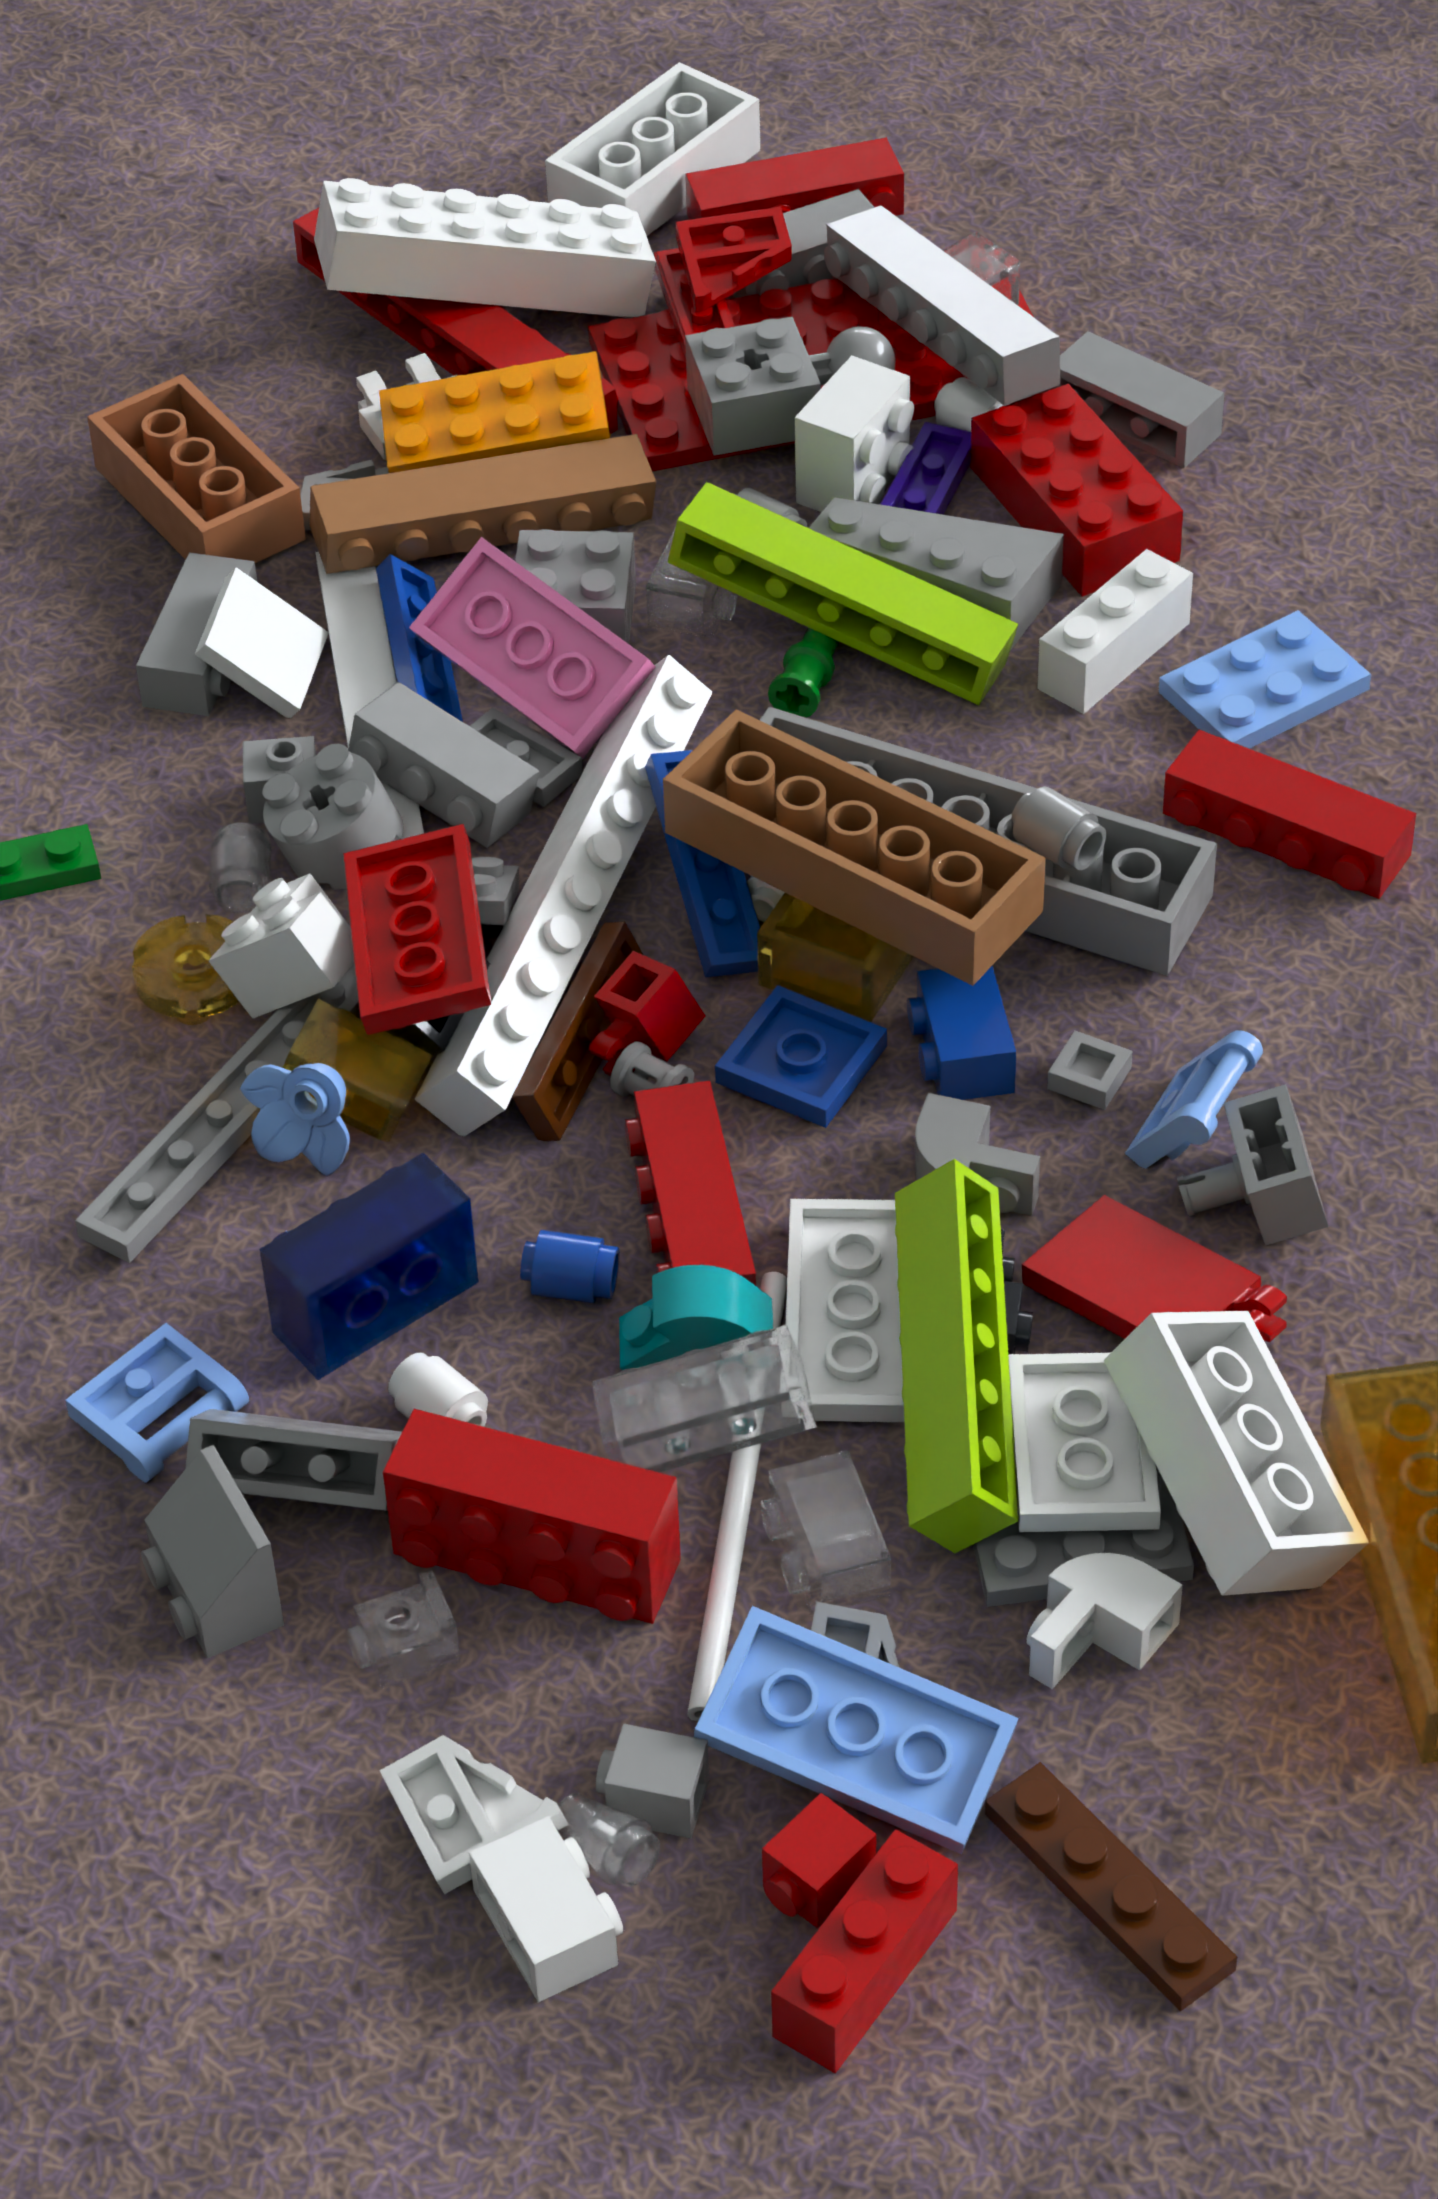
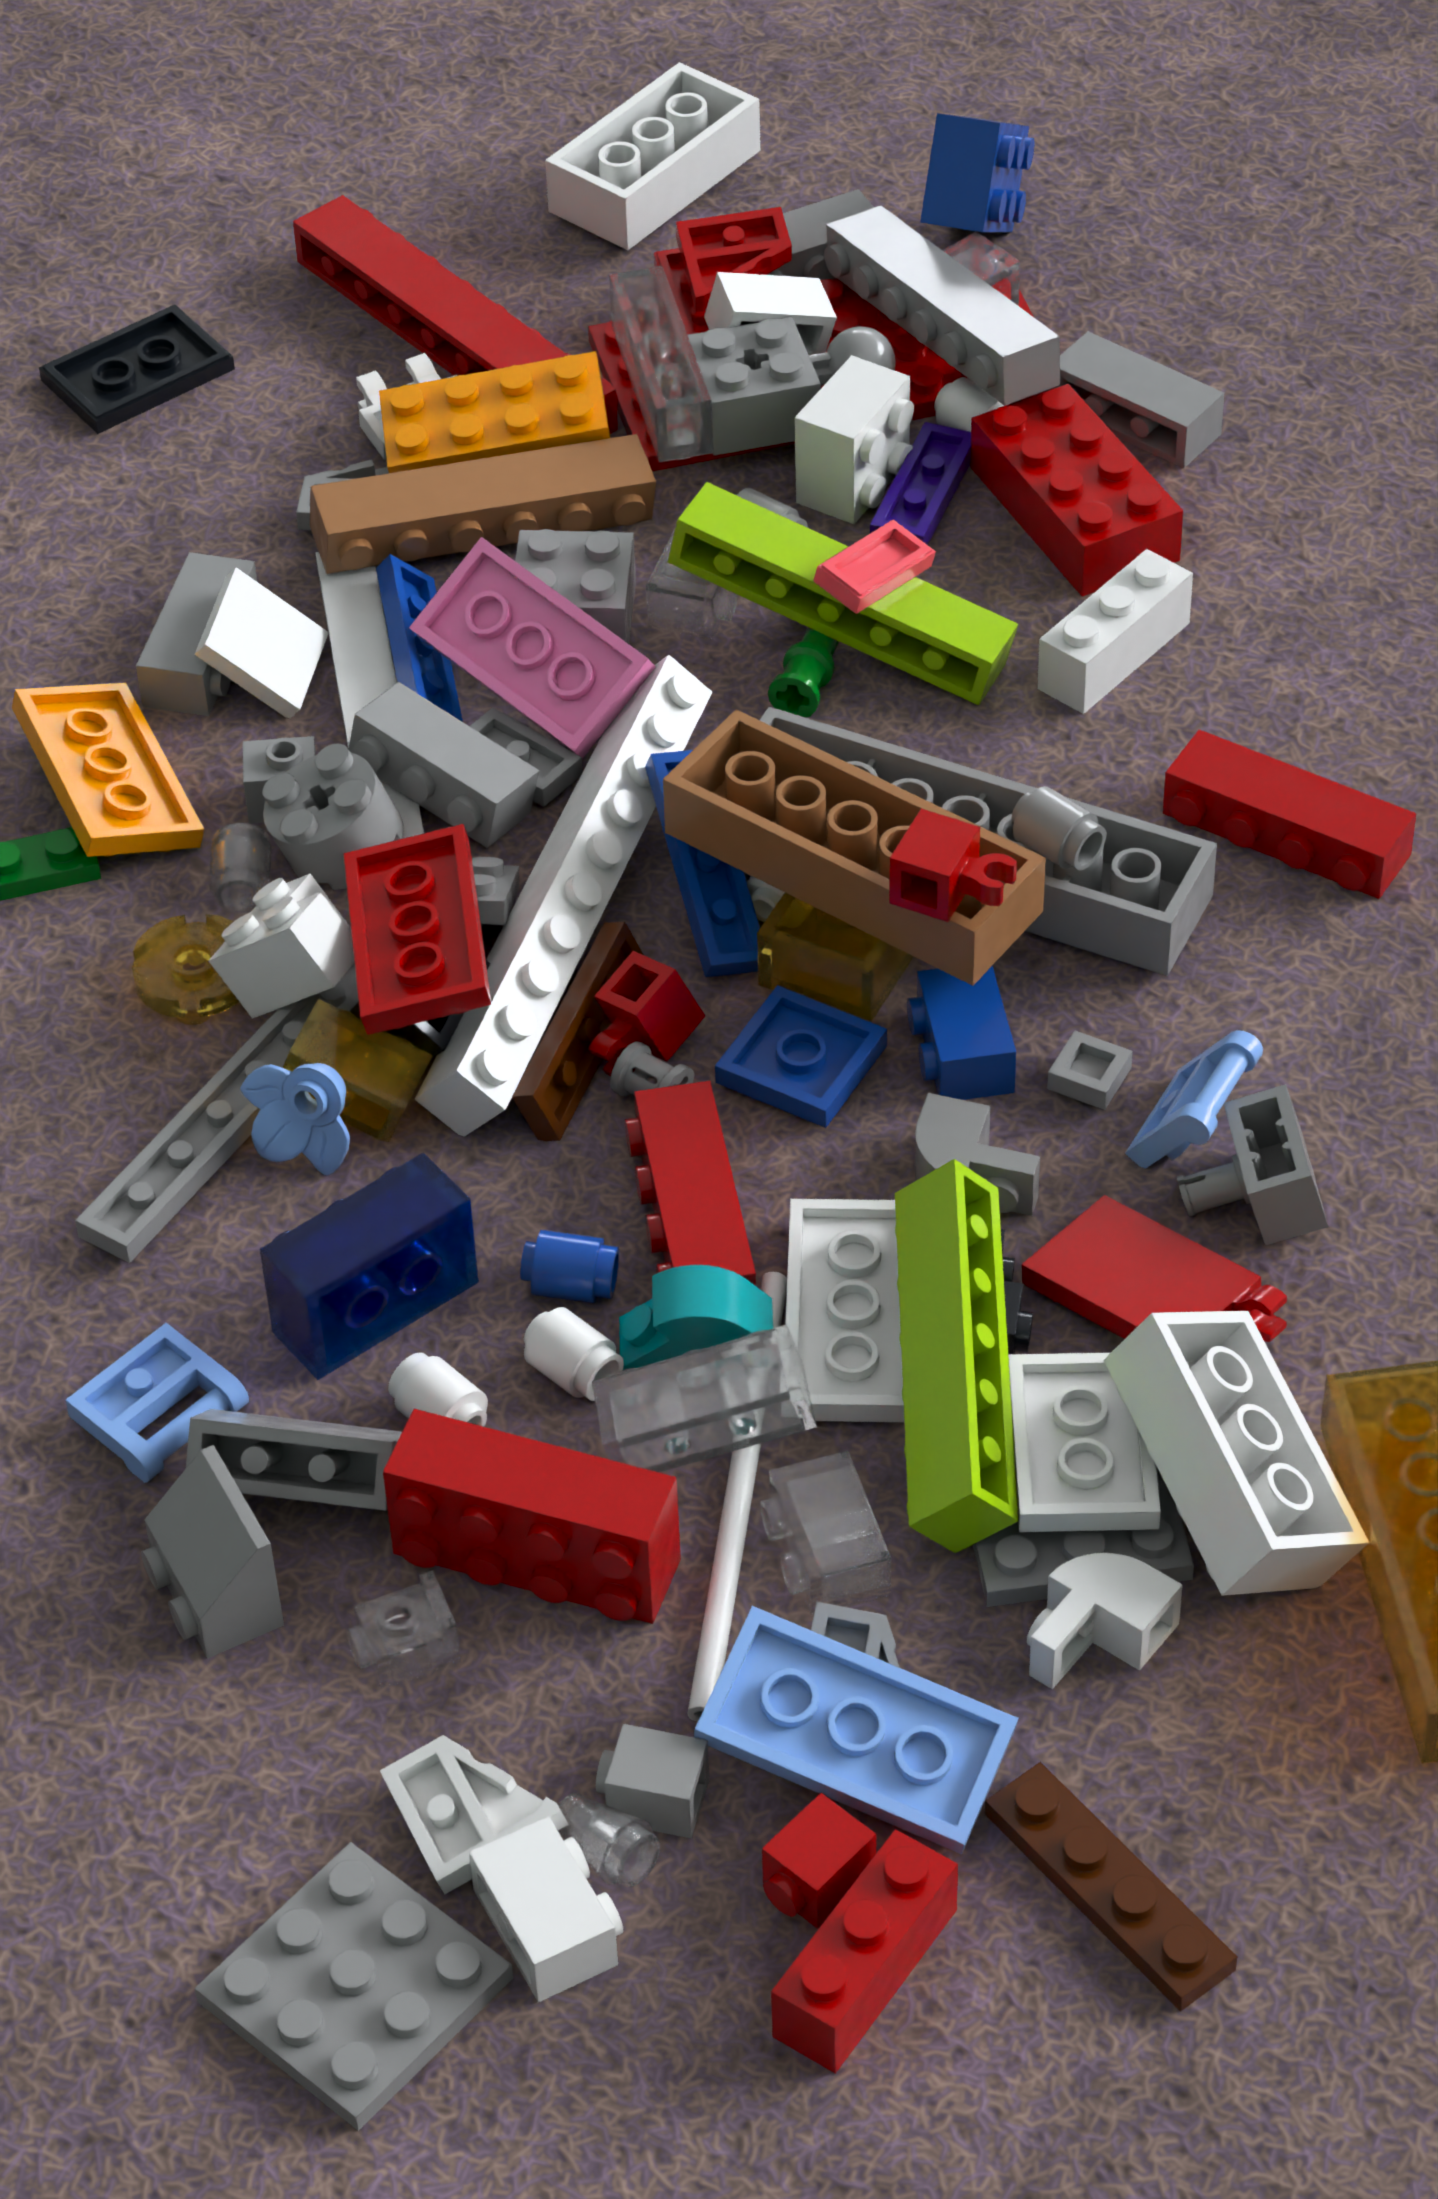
(107, 769): none -> light orange plate
(136, 368): none -> black tile
(196, 474): nougat brick -> none
(354, 1985): none -> light grey plate
(483, 249): white brick -> none
(570, 1352): none -> white brick
(661, 364): none -> clear brick
(752, 298): none -> white brick
(799, 181): red brick -> none
(874, 566): none -> coral tile
(941, 864): none -> red brick
(976, 174): none -> blue brick
(981, 561): light grey wedge -> none
(1265, 682): light blue plate -> none

